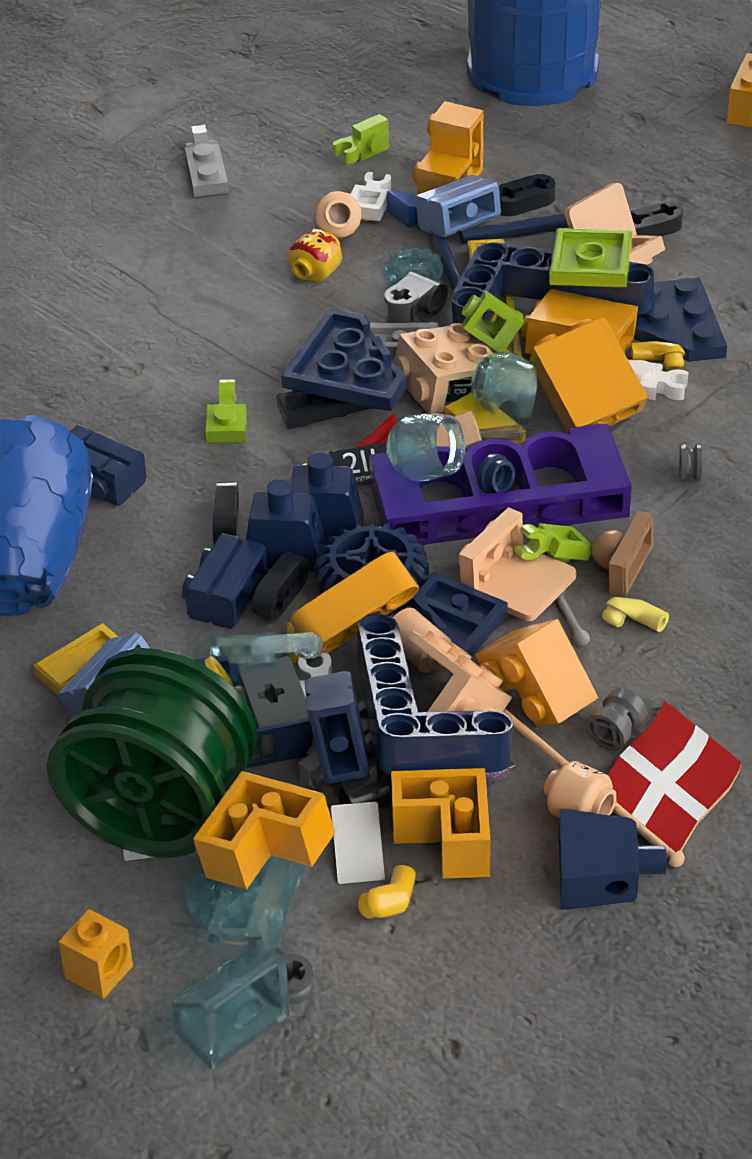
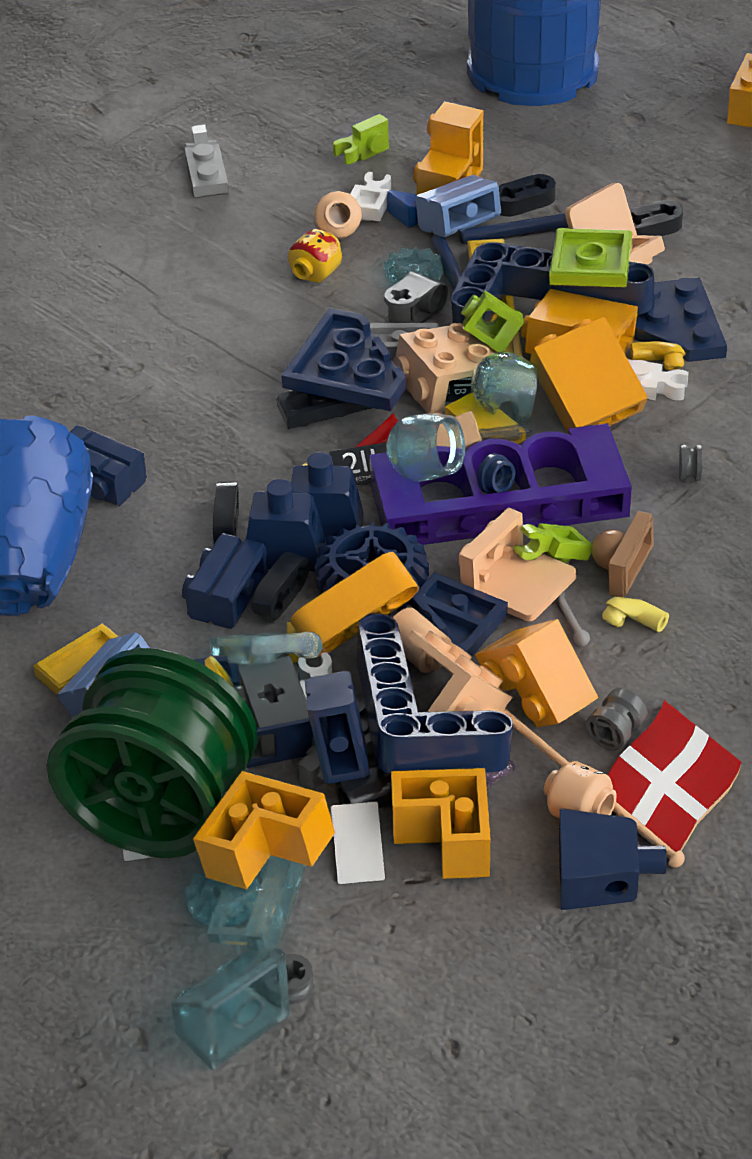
(96, 953): light orange brick -> none
(226, 420): lime plate -> none
(390, 898): yellow arm -> none

